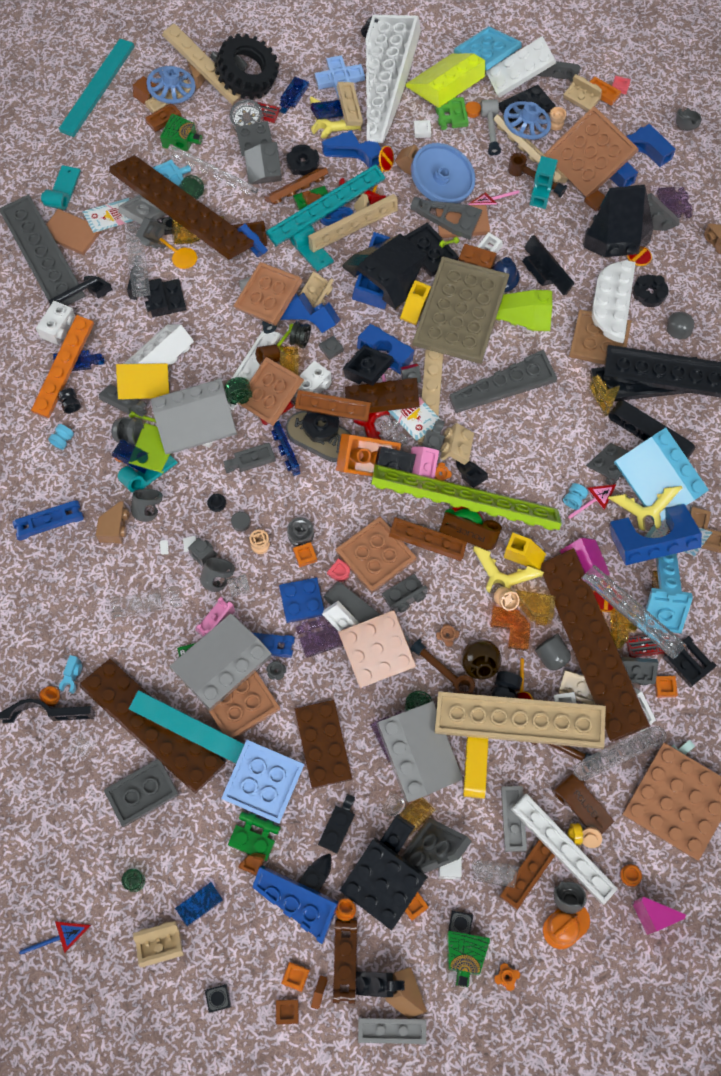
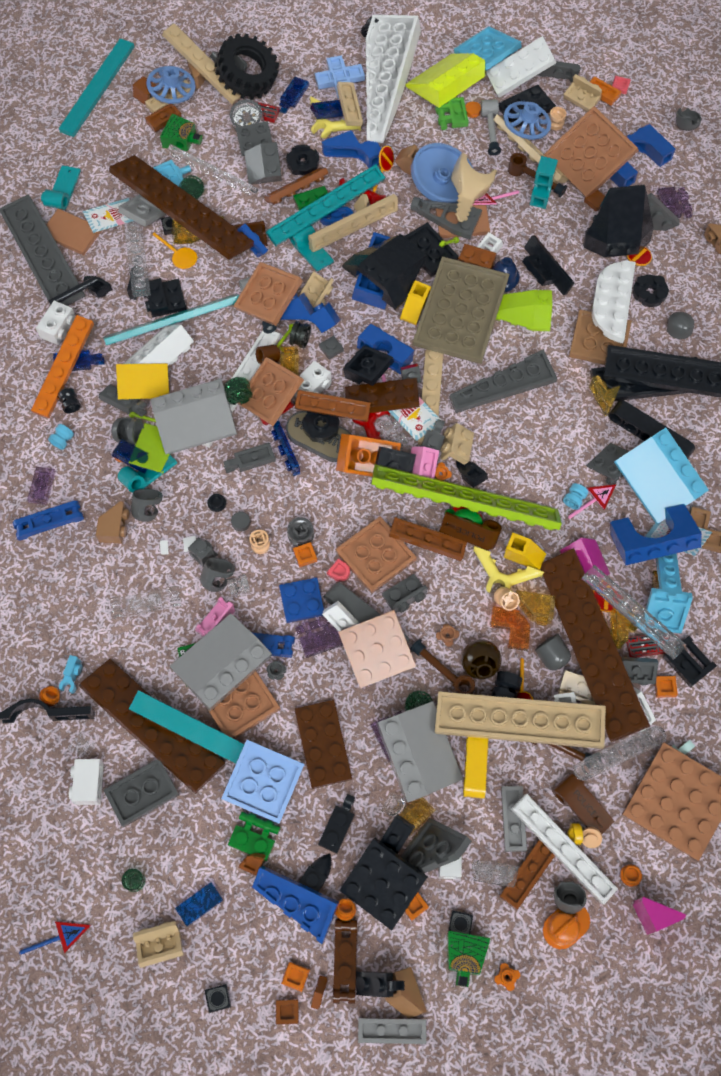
(41, 485): none -> clear purple plate
(87, 782): none -> white brick
(150, 233): dark grey bracket -> none
(171, 319): none -> tile
(310, 197): dark orange tile -> none
(422, 129): white plate -> none
(469, 185): none -> tan animal
(642, 512): light yellow piece -> none

